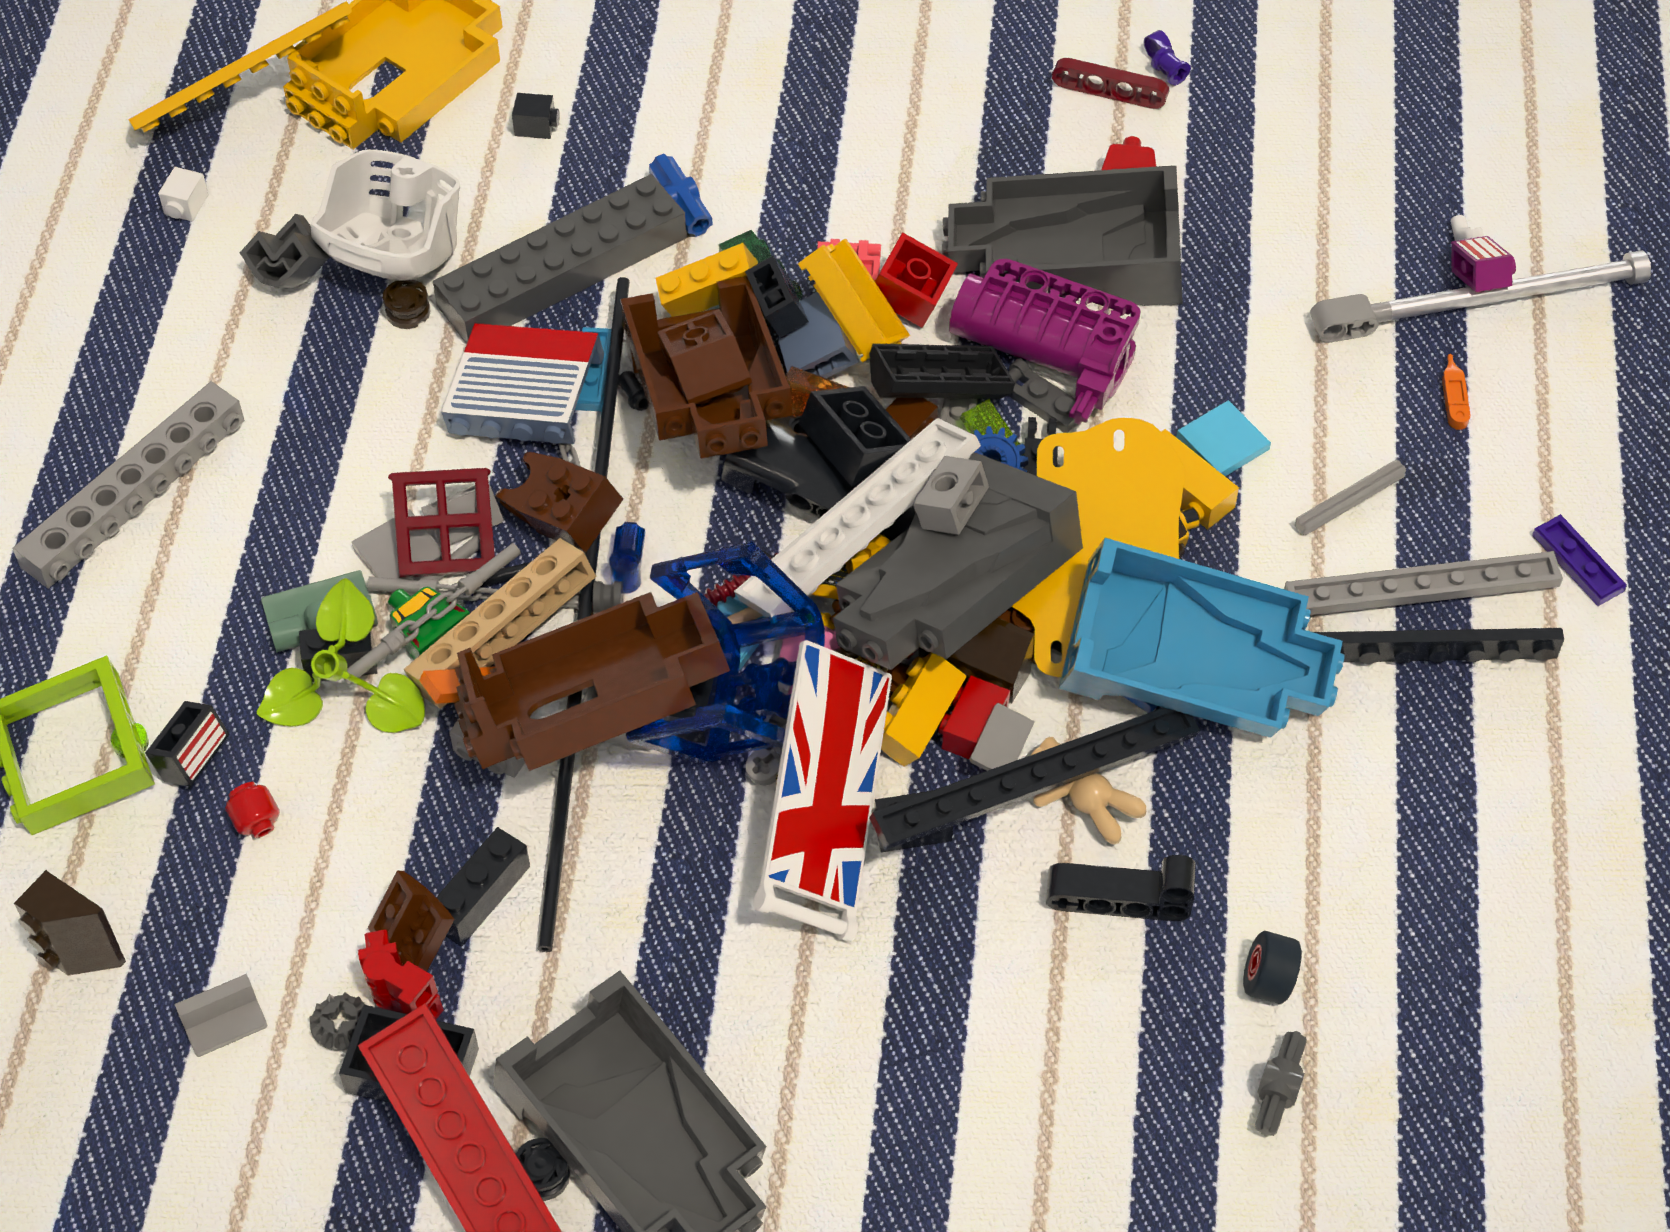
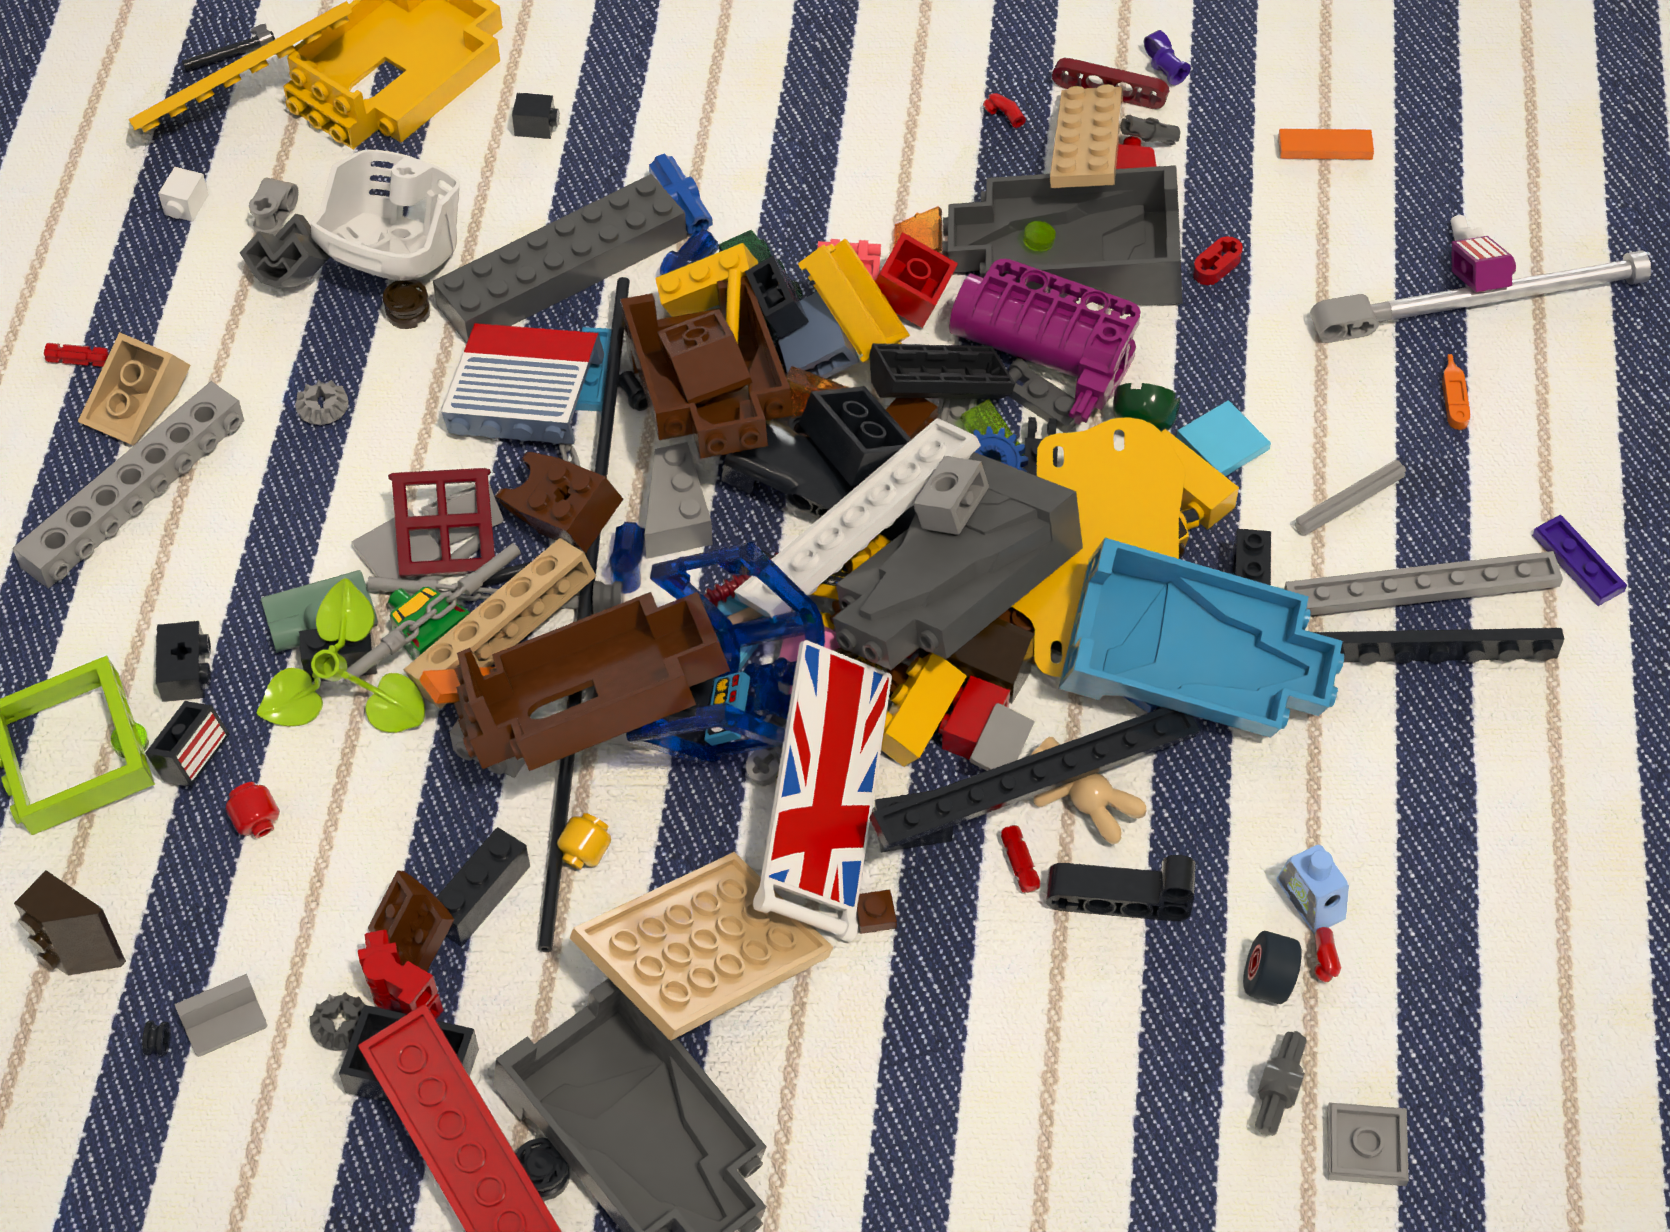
(75, 354): none -> red axle
(133, 389): none -> tan slope
(156, 1038): none -> black bush
(181, 661): none -> black brick
(262, 38): none -> black piece
(273, 204): none -> light grey piece
(335, 403): none -> light grey gear
(584, 841): none -> yellow head
(676, 504): none -> light grey wedge
(697, 247): none -> clear blue piece
(698, 946): none -> tan plate
(730, 690): none -> dark azure tile
(733, 300): none -> yellow piece
(876, 912): none -> reddish brown plate
(923, 227): none -> clear orange piece
(1007, 106): none -> red arm
(1020, 859): none -> red axle
(1039, 236): none -> clear neon green tile
(1087, 137): none -> tan plate
(1150, 130): none -> dark grey pin
(1150, 403): none -> dark green cylinder
(1213, 256): none -> red beam
(1252, 555): none -> black brick
(1313, 881): none -> light blue torso
(1326, 144): none -> orange tile
(1327, 955): none -> red arm
(1367, 1144): none -> light grey tile

